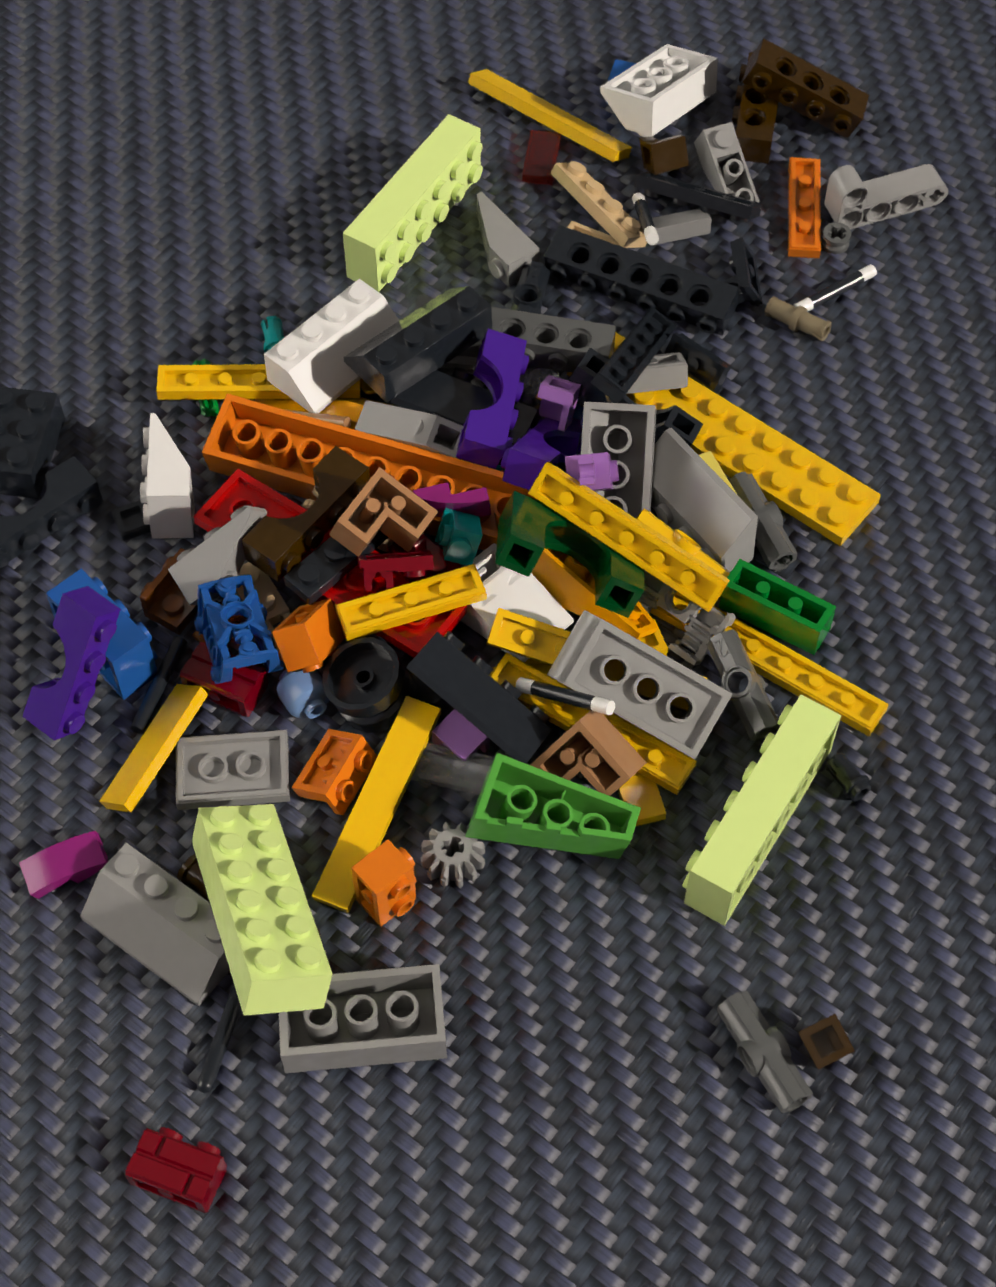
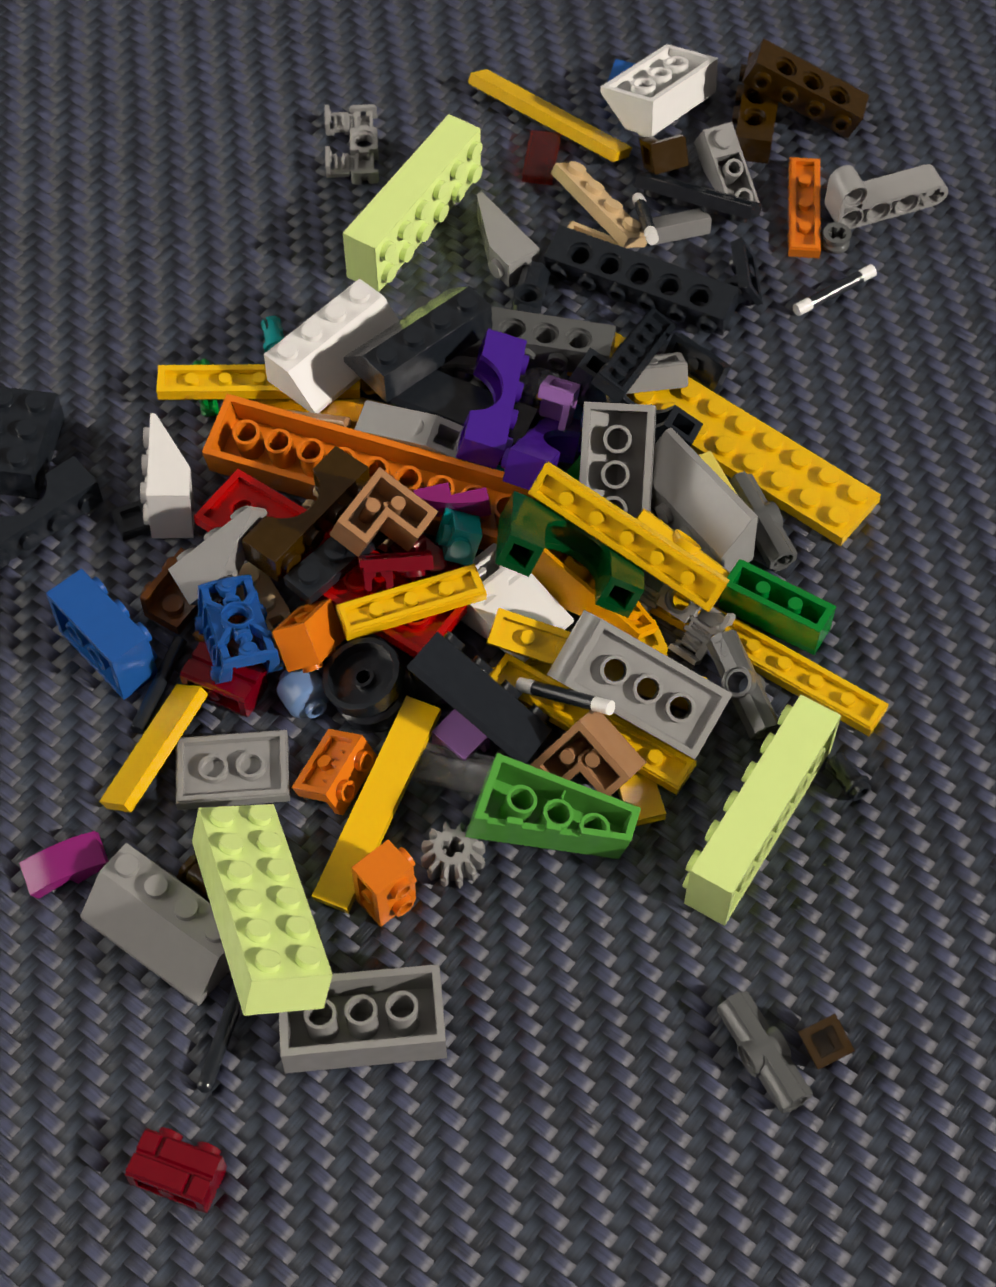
(85, 627): dark purple arch -> none
(362, 159): none -> light grey piece
(593, 470): medium lavender brick -> none
(798, 318): dark tan pin -> none

